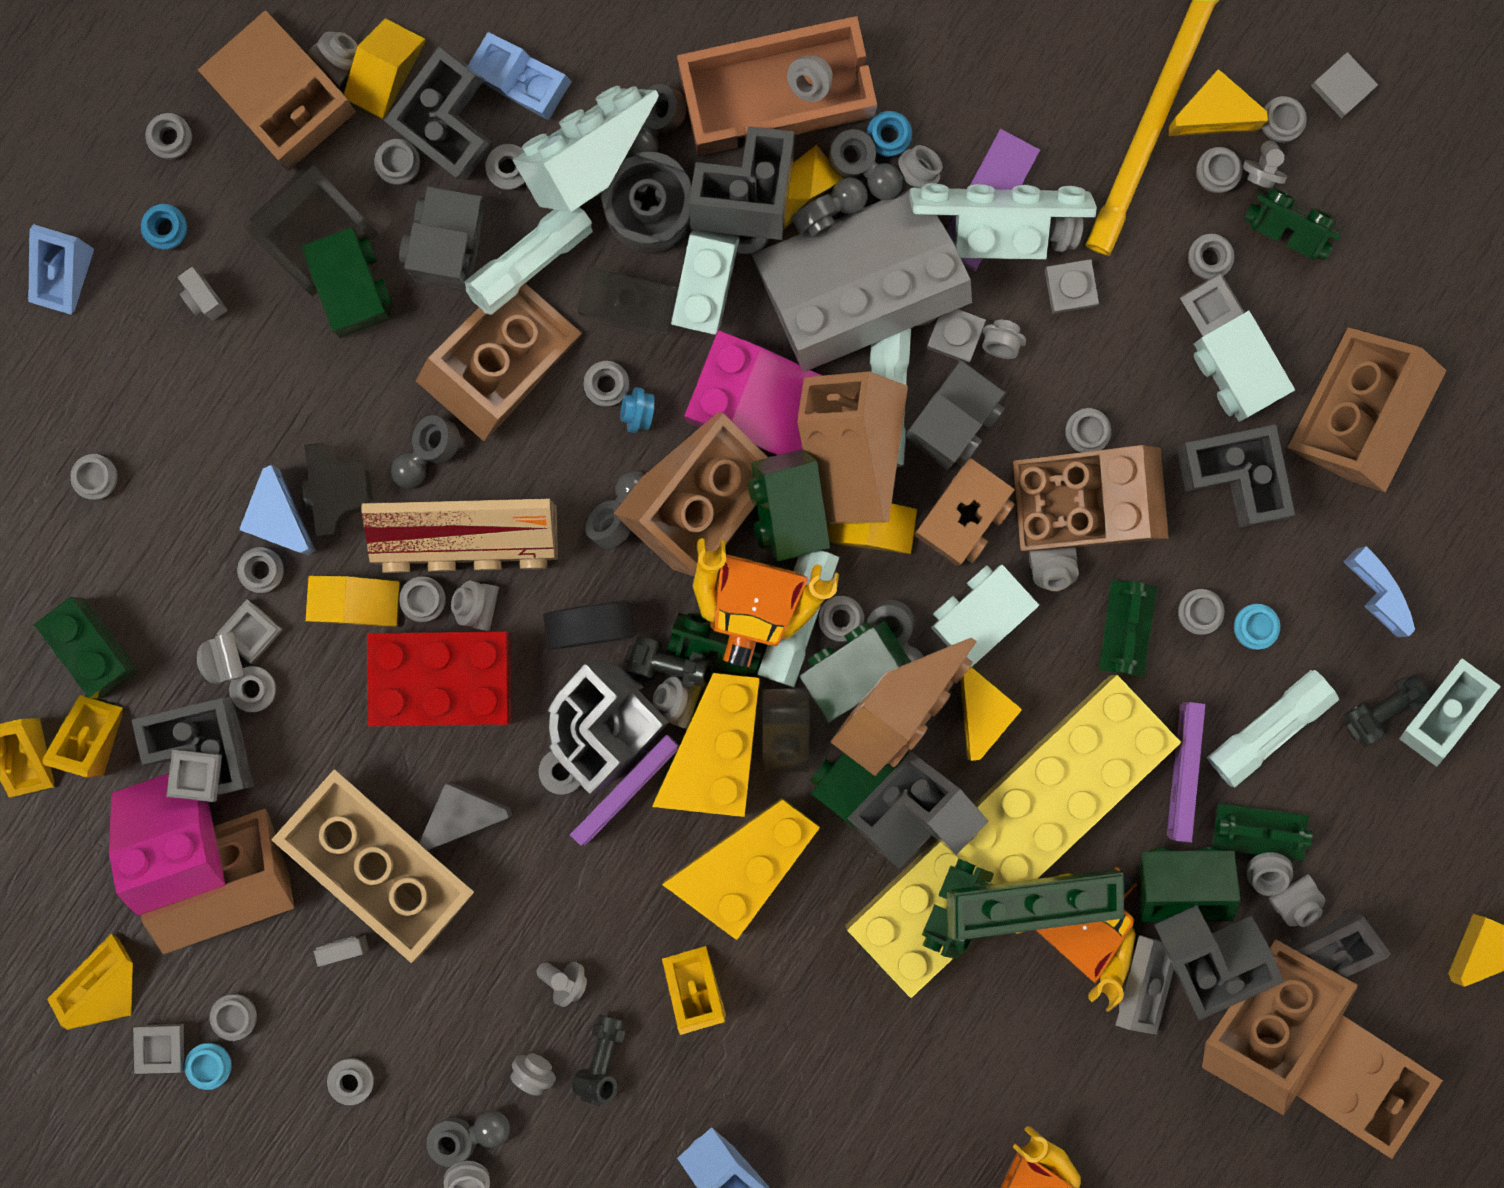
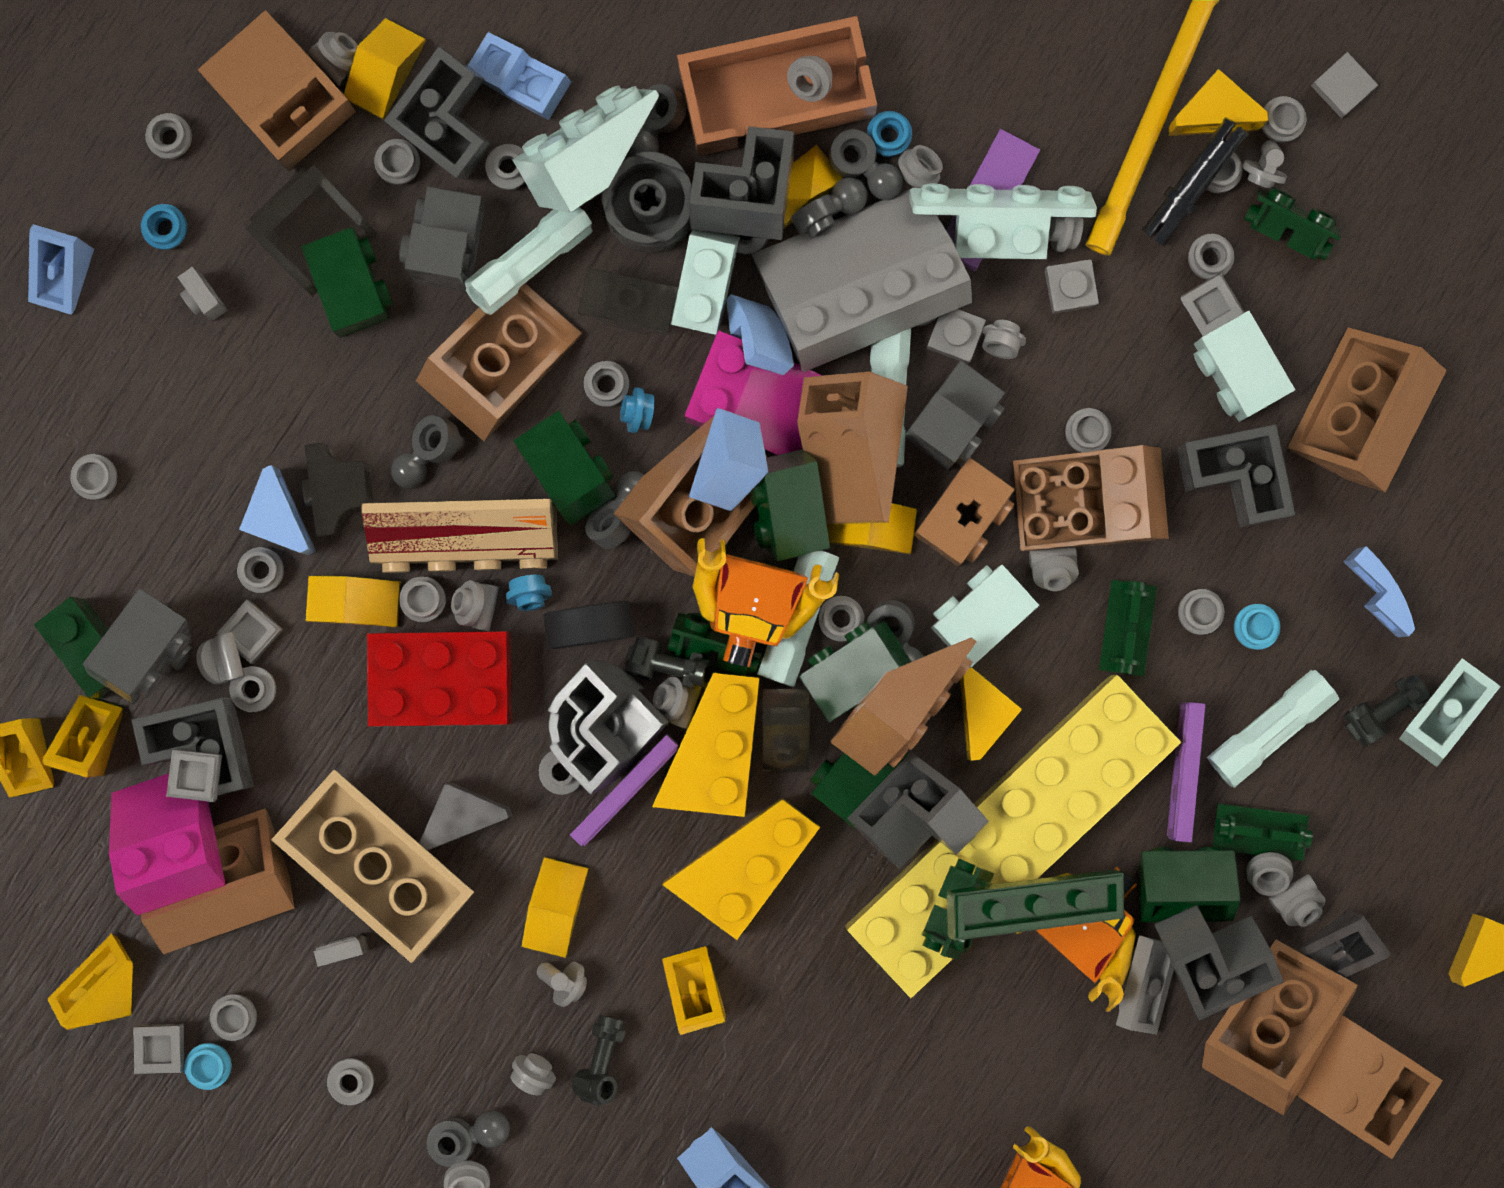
(140, 648): none -> dark grey brick
(528, 592): none -> dark azure plate
(554, 907): none -> yellow slope
(565, 468): none -> dark green brick
(730, 461): none -> light blue slope
(761, 334): none -> light blue slope
(1194, 181): none -> black pin

